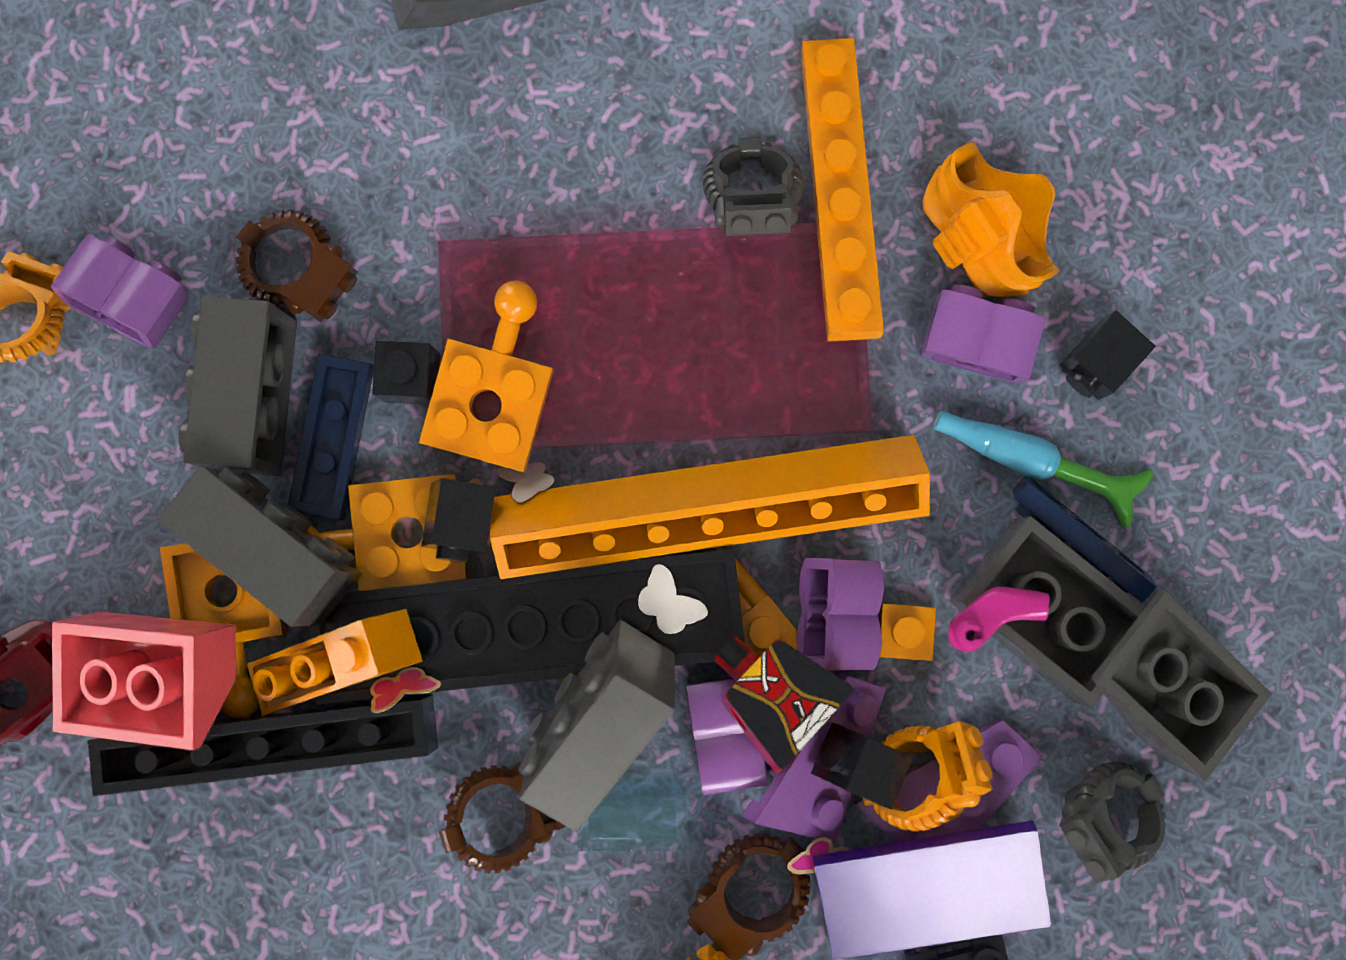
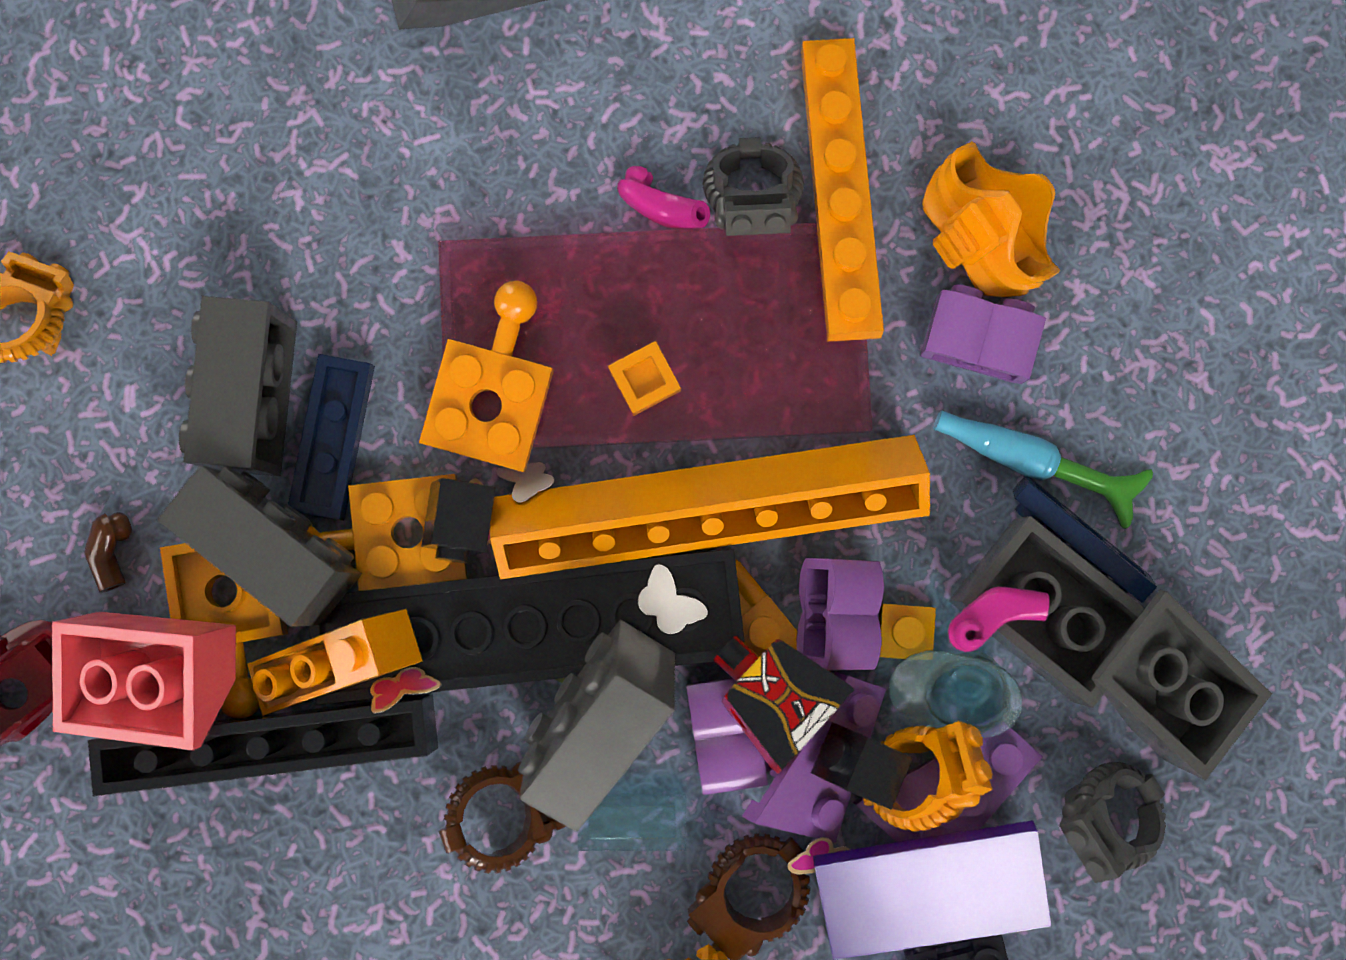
(101, 547): none -> reddish brown arm
(121, 291): medium lavender brick -> none
(318, 287): reddish brown piece -> none
(405, 372): black brick -> none
(644, 378): none -> light orange plate
(659, 206): none -> dark pink arm
(955, 687): none -> clear light blue piece
(1106, 356): black brick -> none

